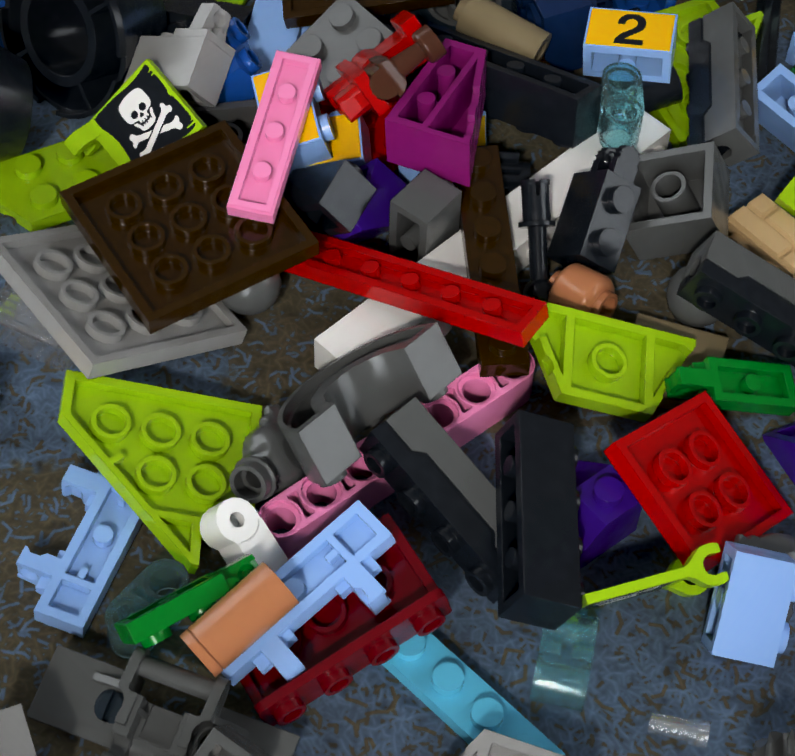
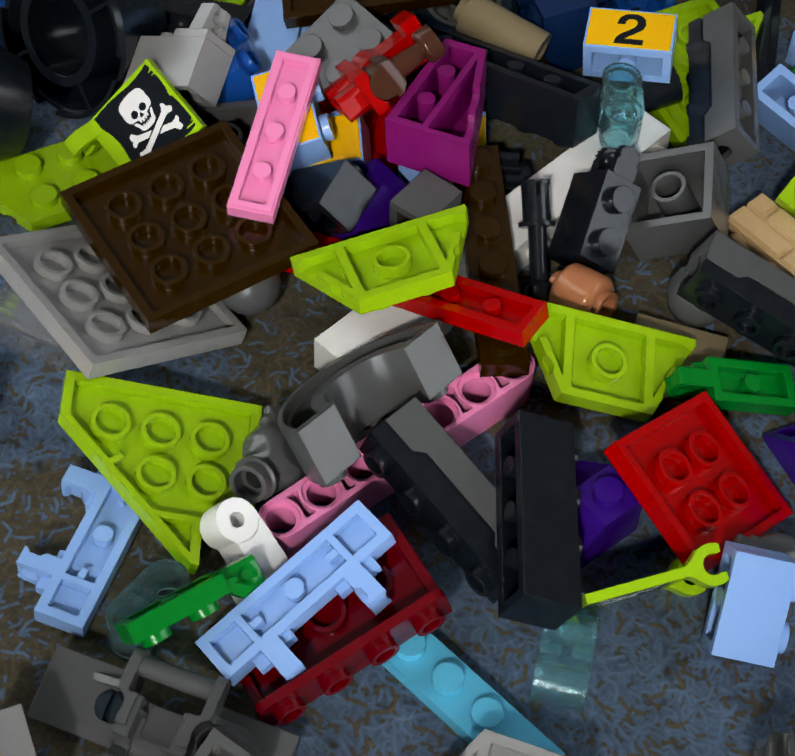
(239, 619): nougat pin -> none
(389, 263): none -> lime wing
(693, 731): clear piece -> none

